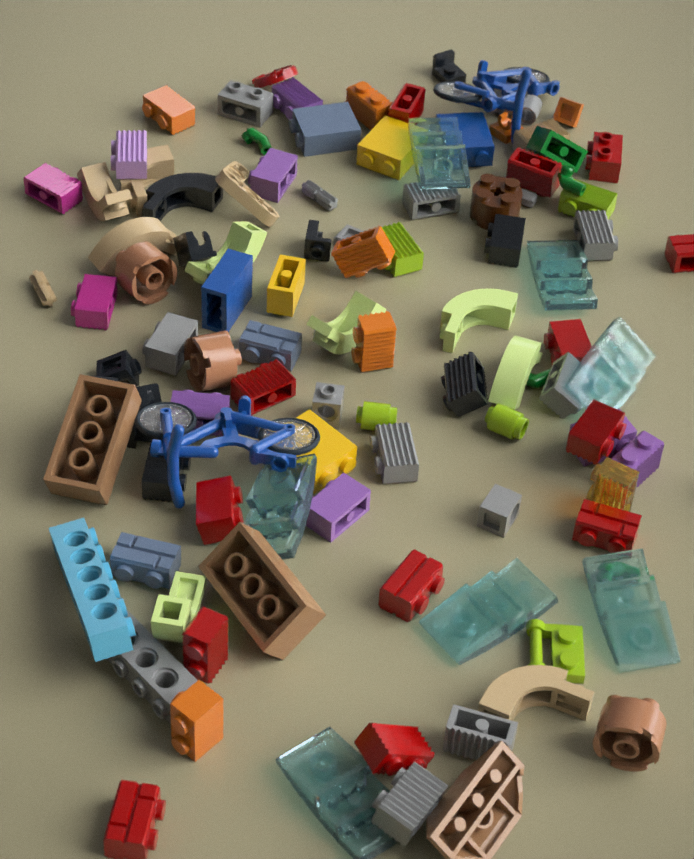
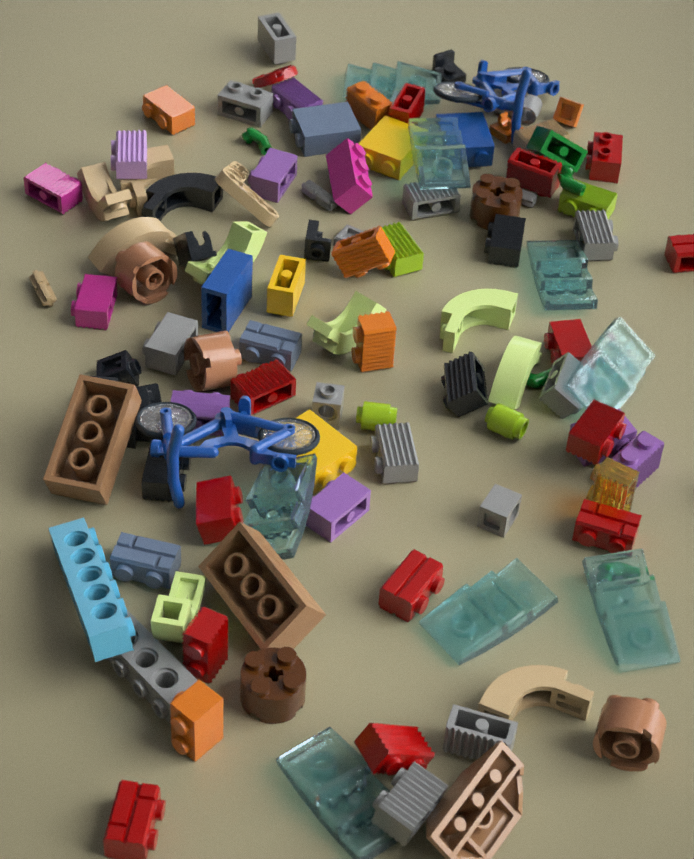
(273, 684): none -> reddish brown brick
(276, 38): none -> light grey brick
(349, 176): none -> dark pink brick
(390, 80): none -> clear light blue slope
(565, 647): lime plate -> none

